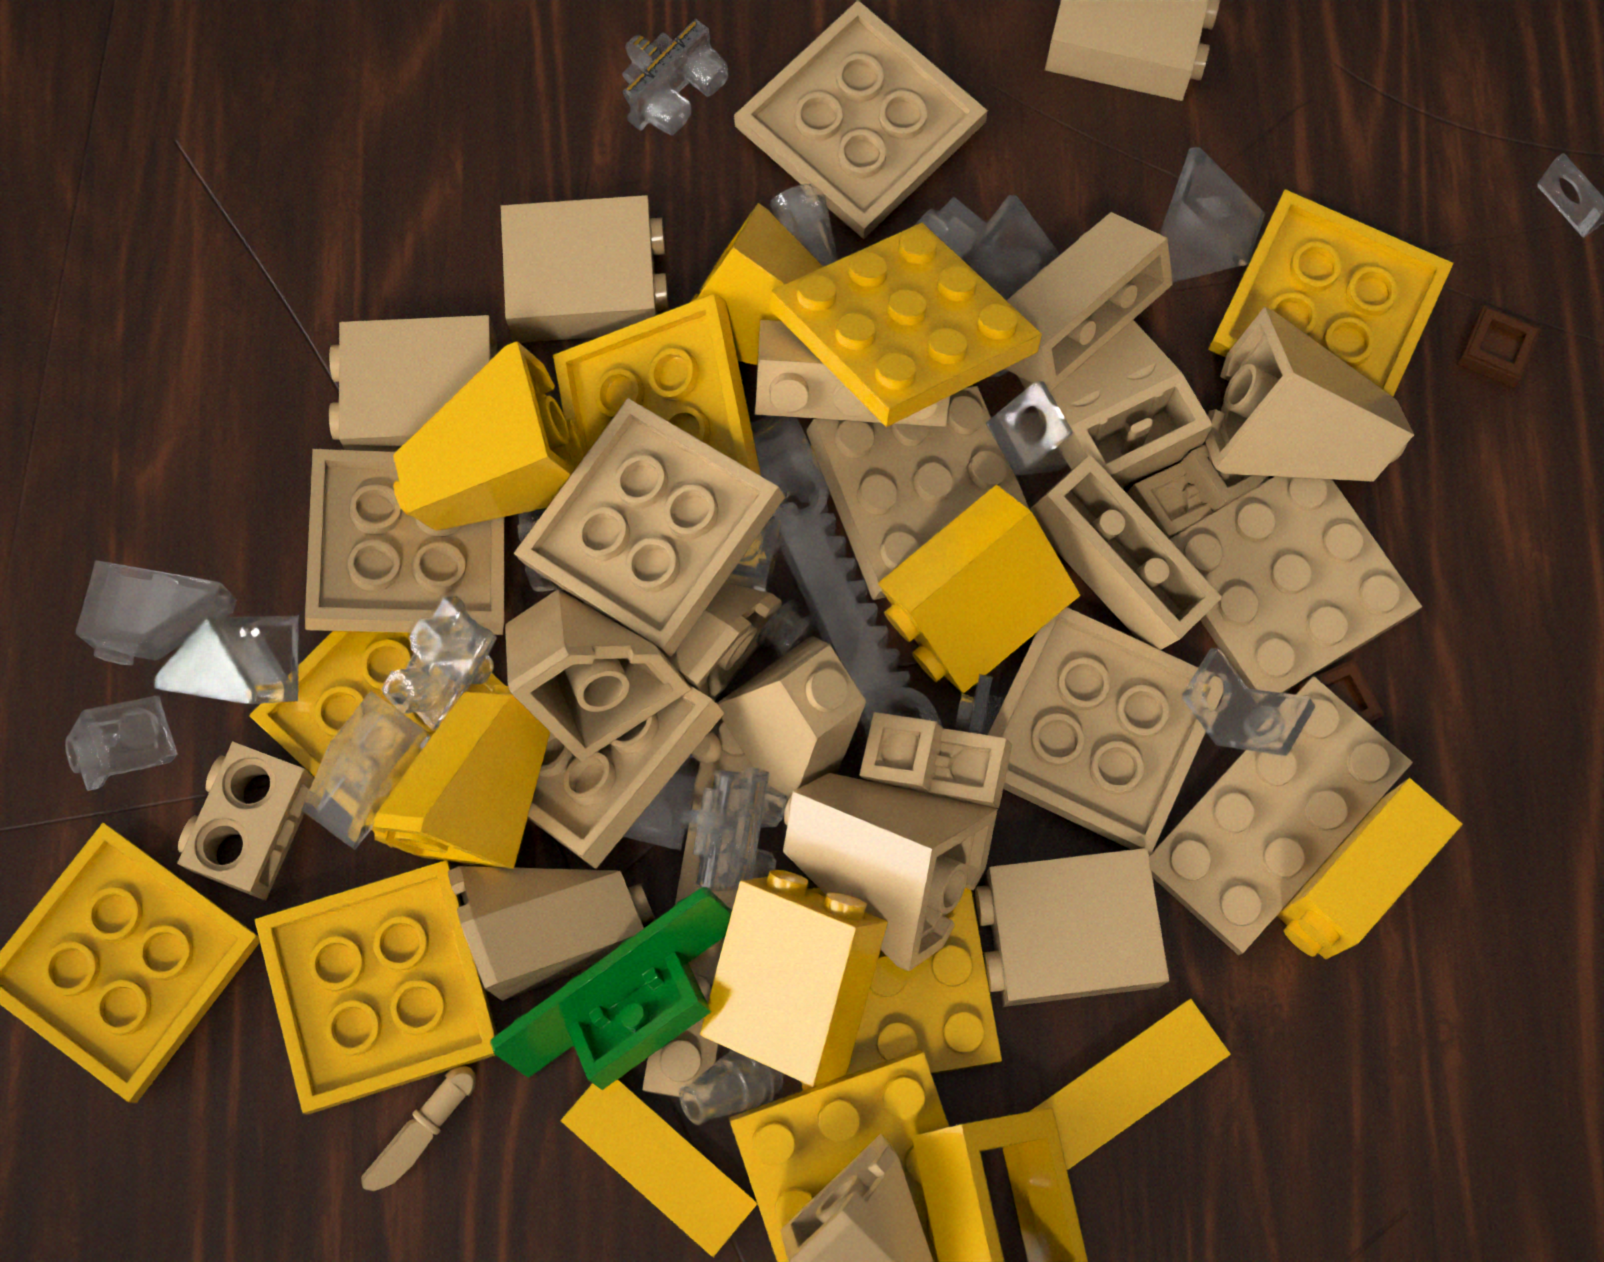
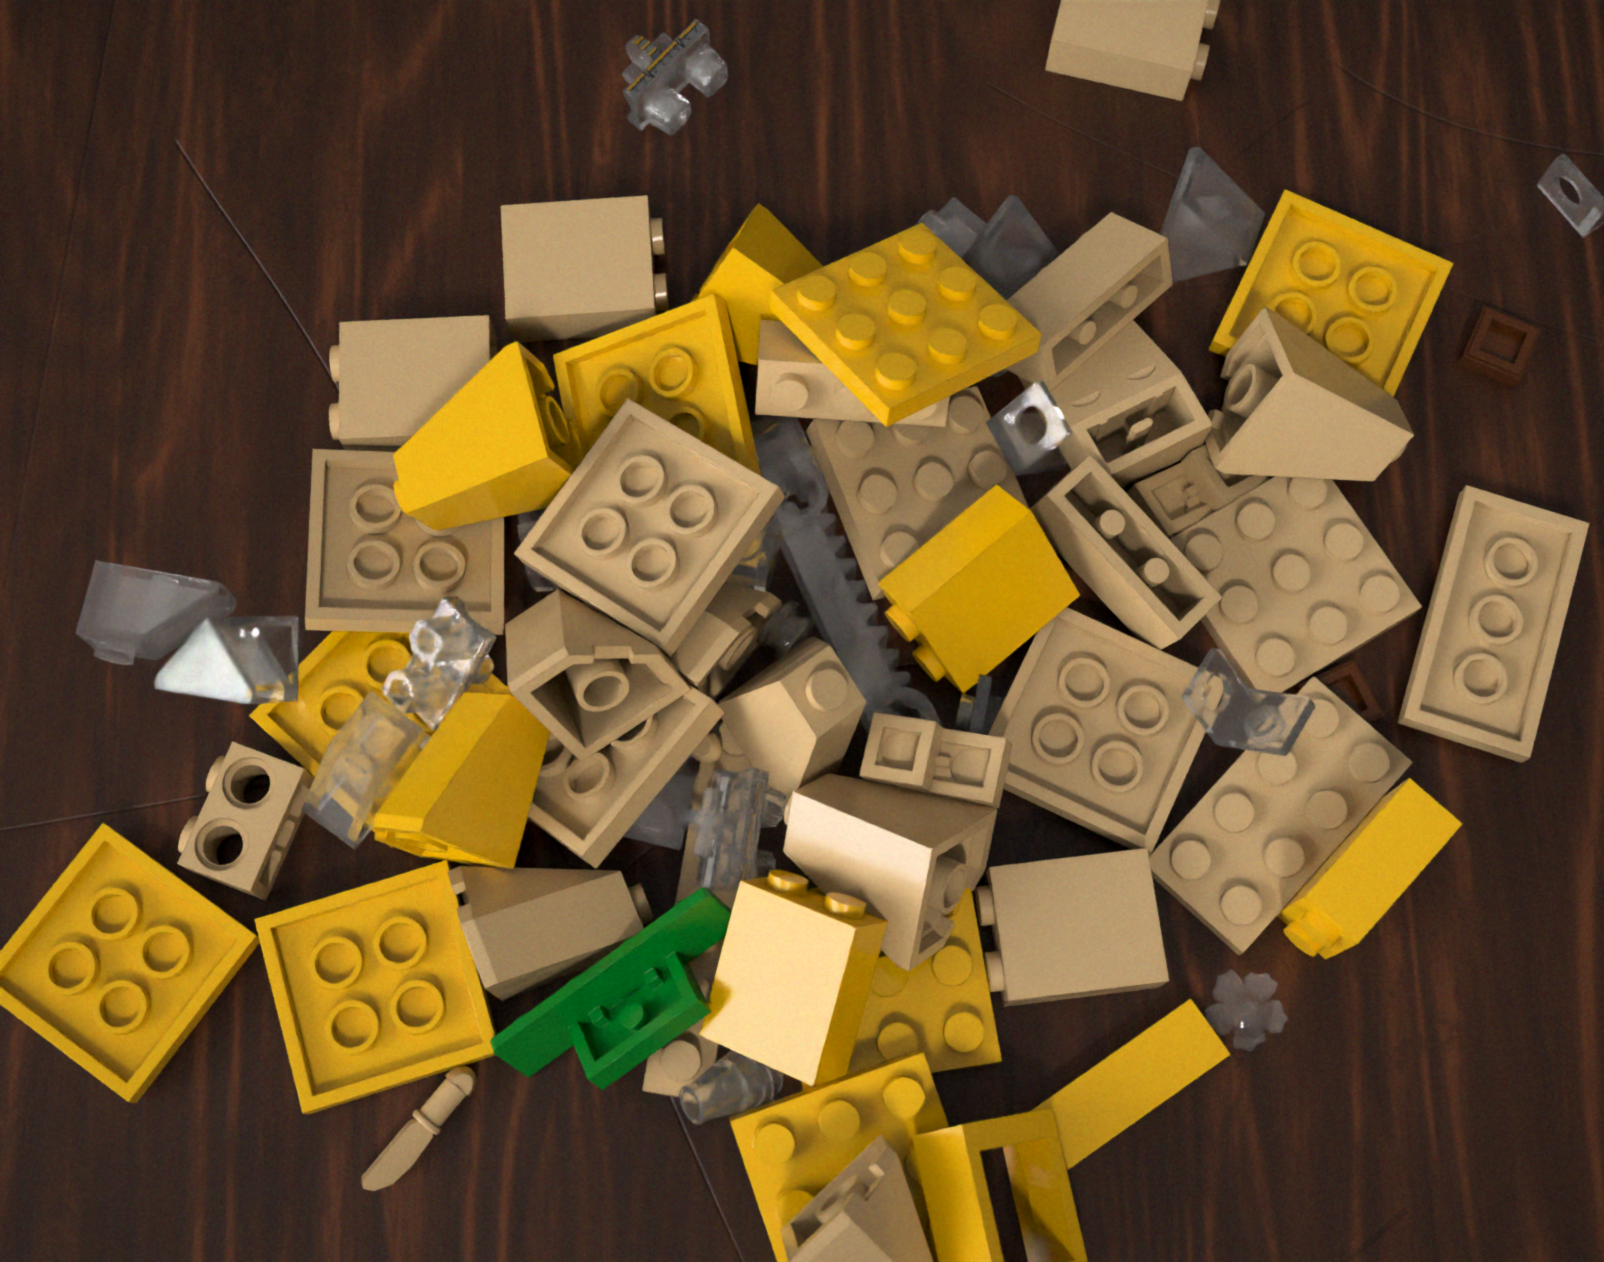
(119, 740): clear bracket -> none
(660, 1164): yellow tile -> none
(807, 219): clear cone -> none
(861, 118): tan plate -> none
(1245, 1009): none -> clear plant
(1494, 624): none -> tan plate

